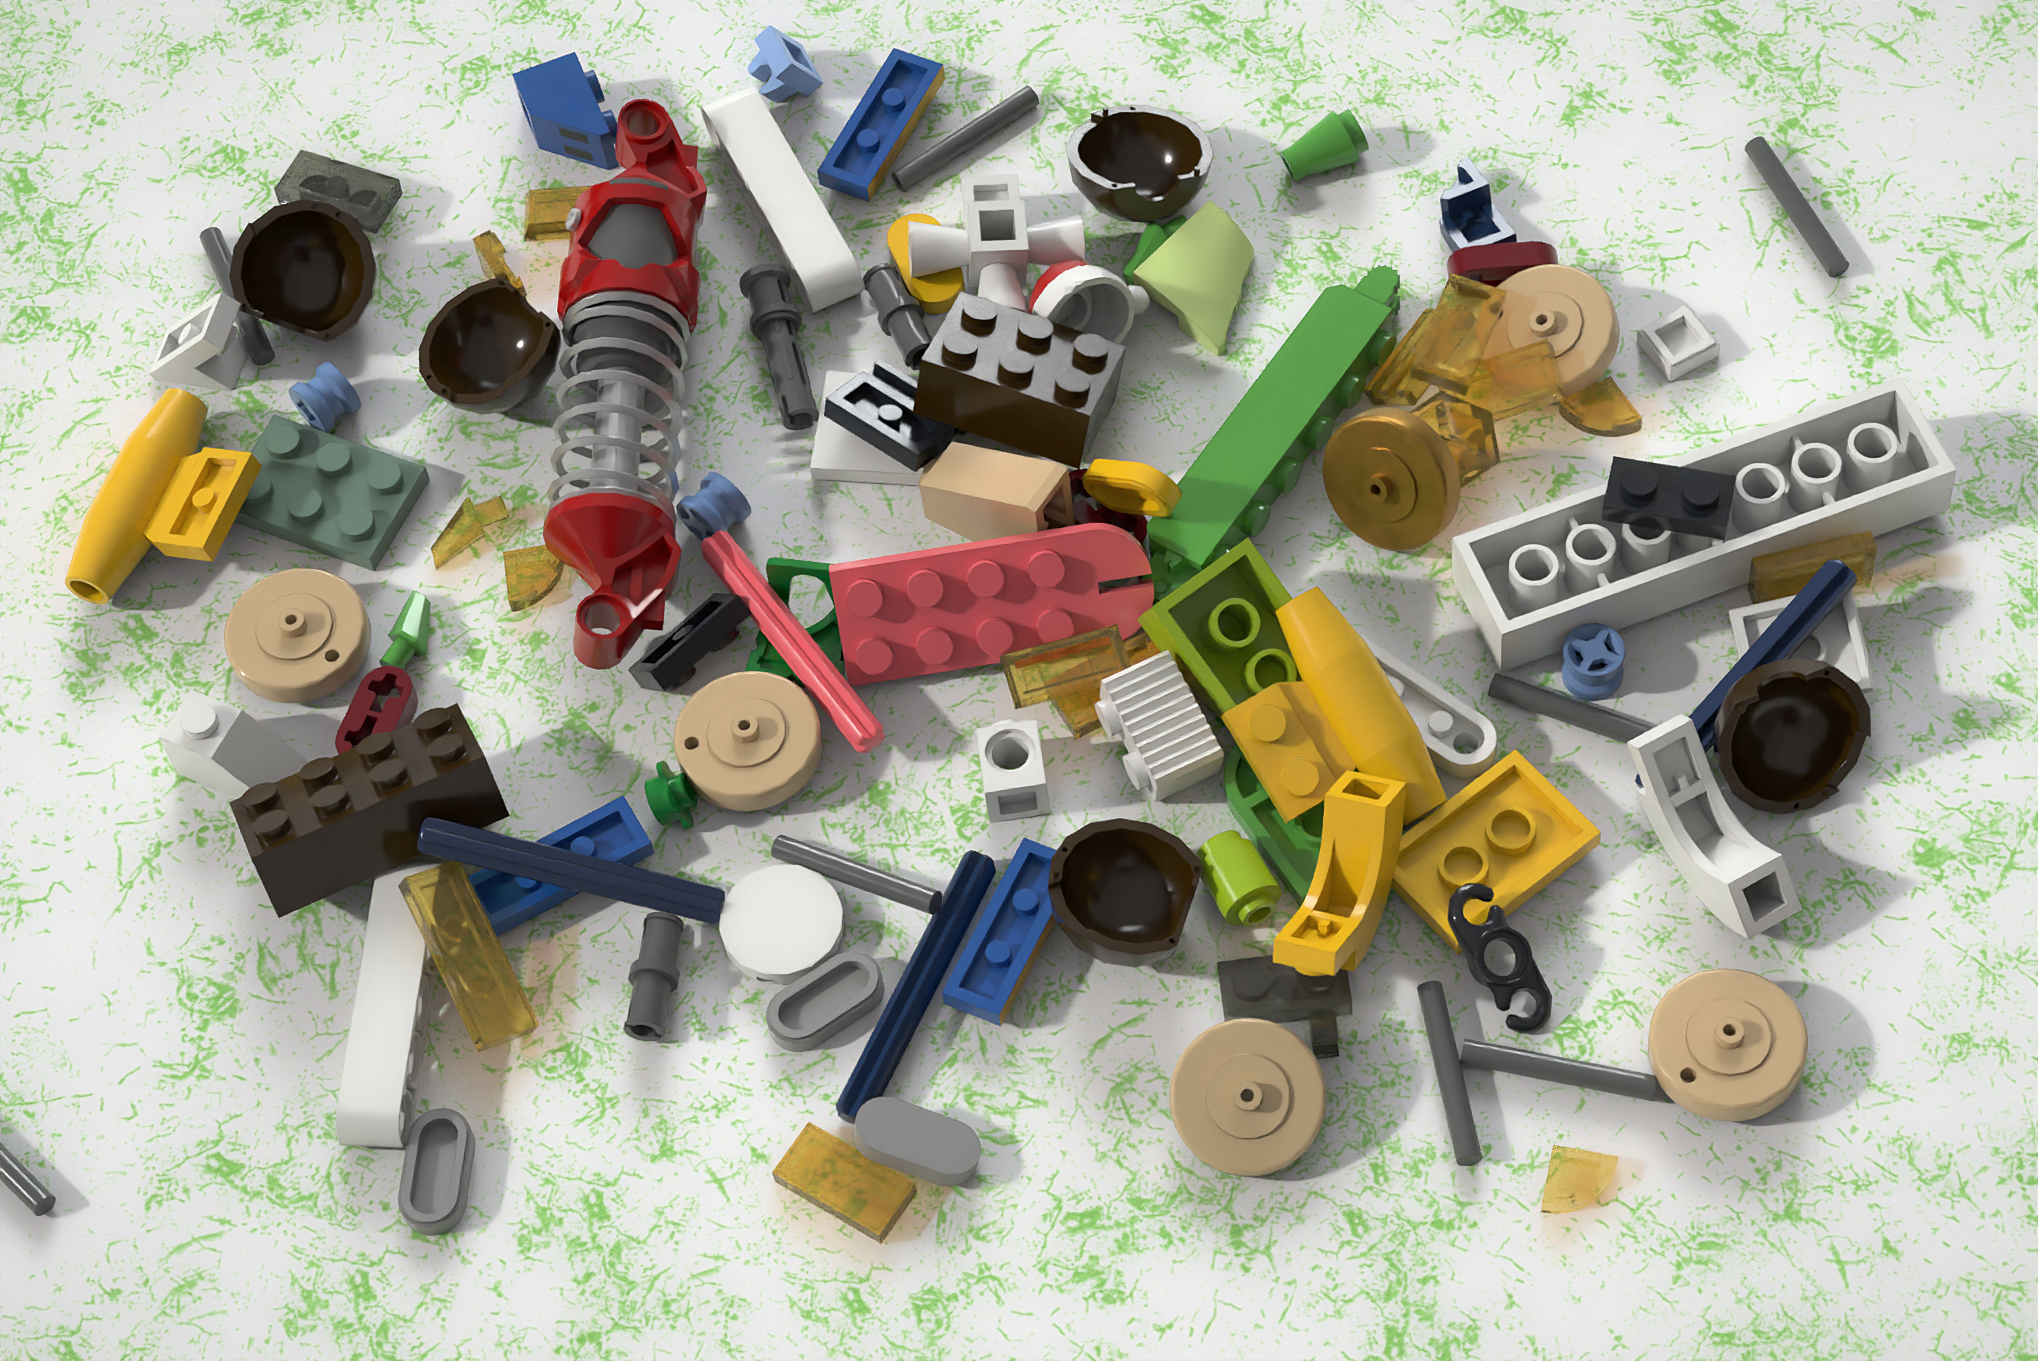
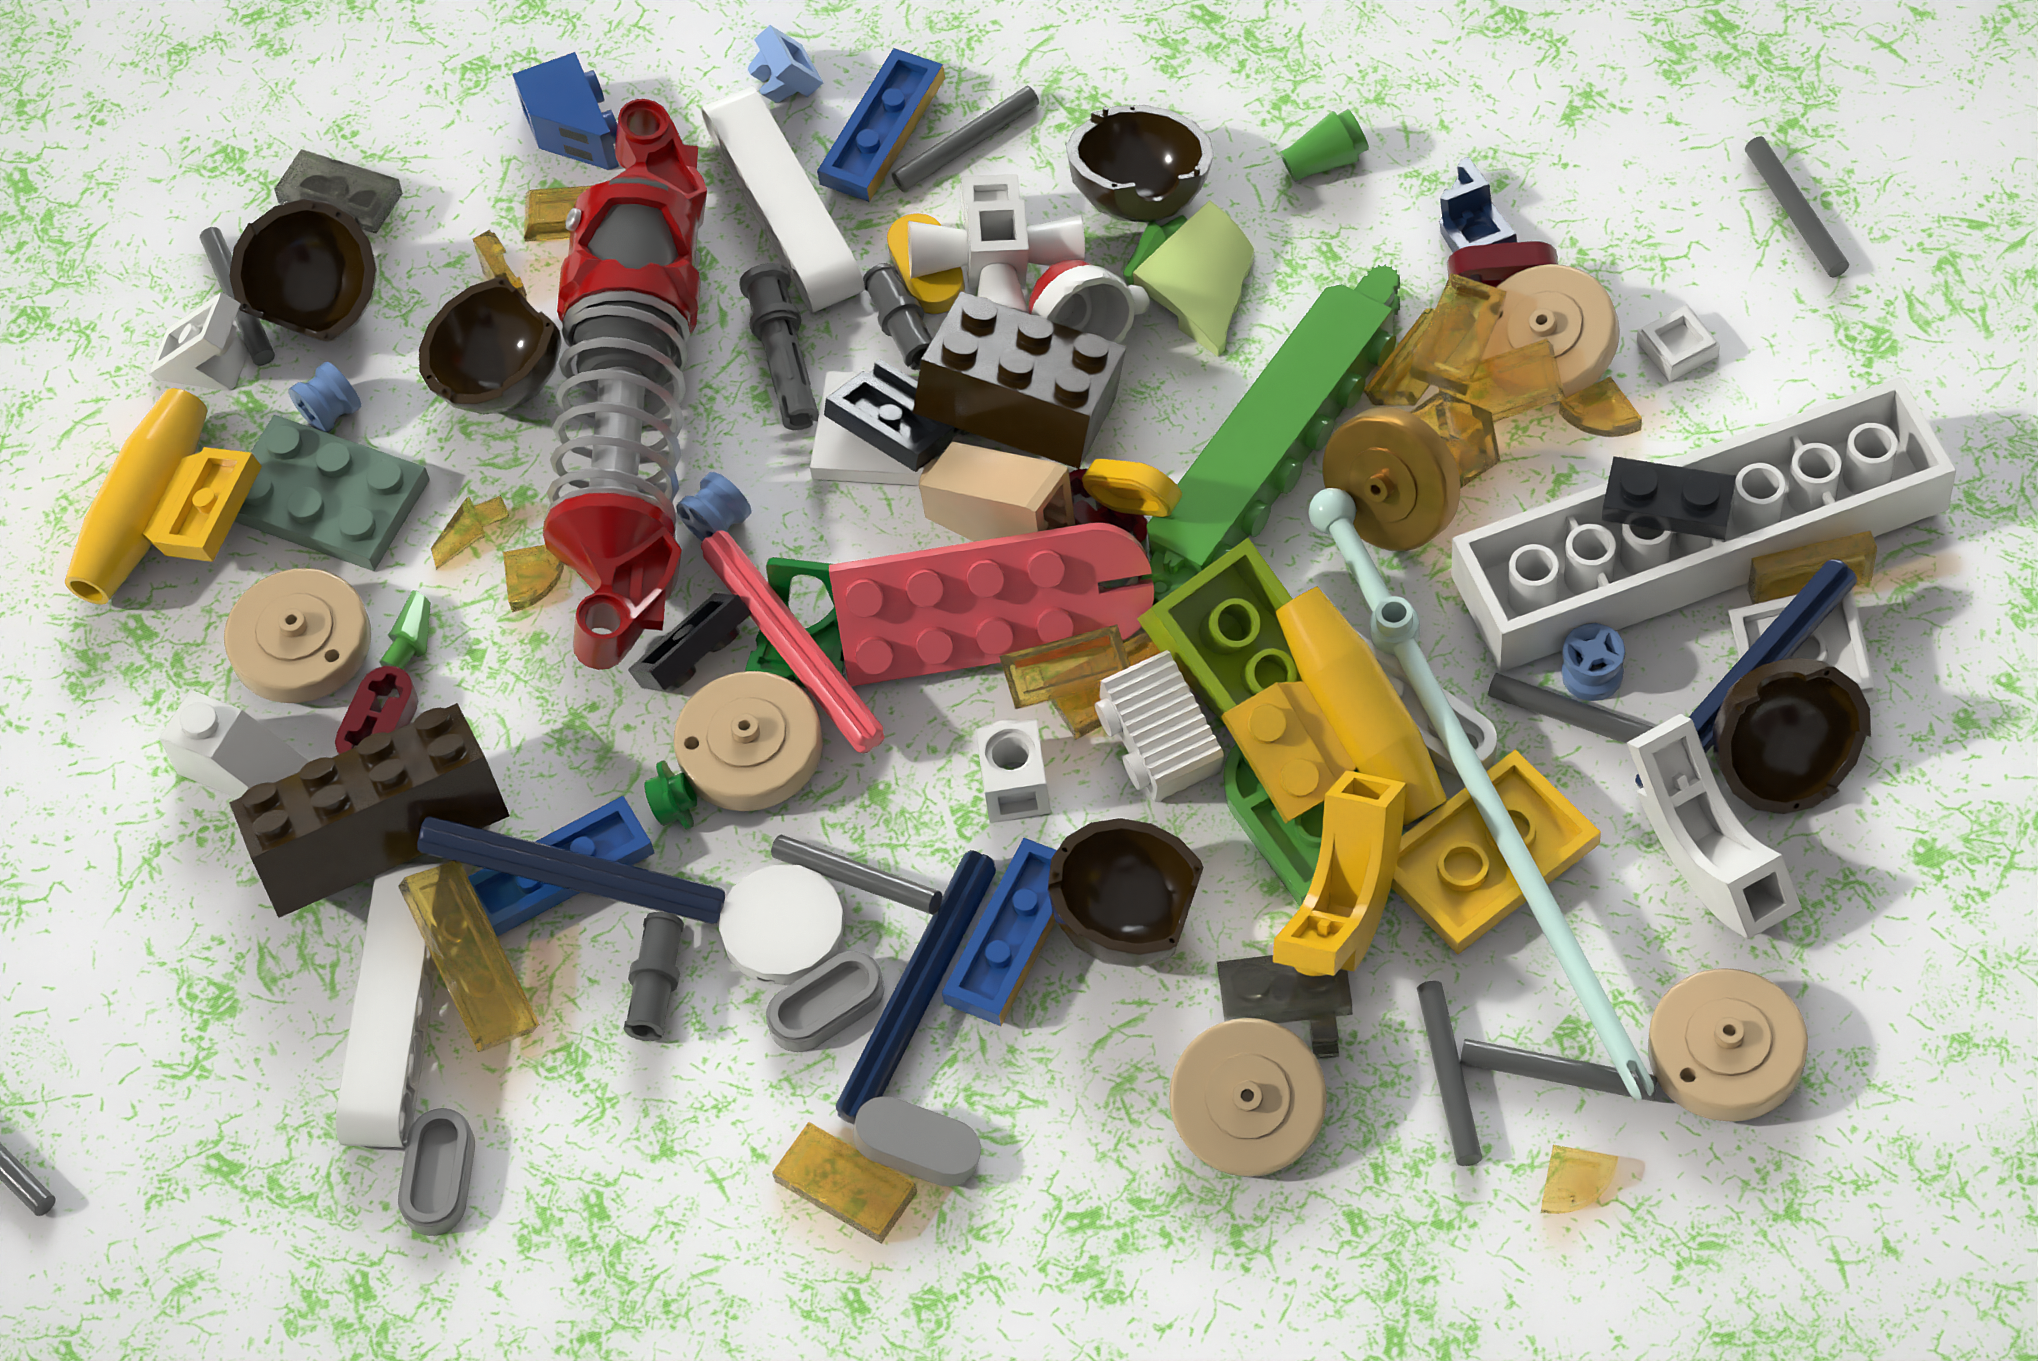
(1238, 879): lime brick -> none
(1397, 632): none -> light aqua bar
(1525, 973): black piece -> none

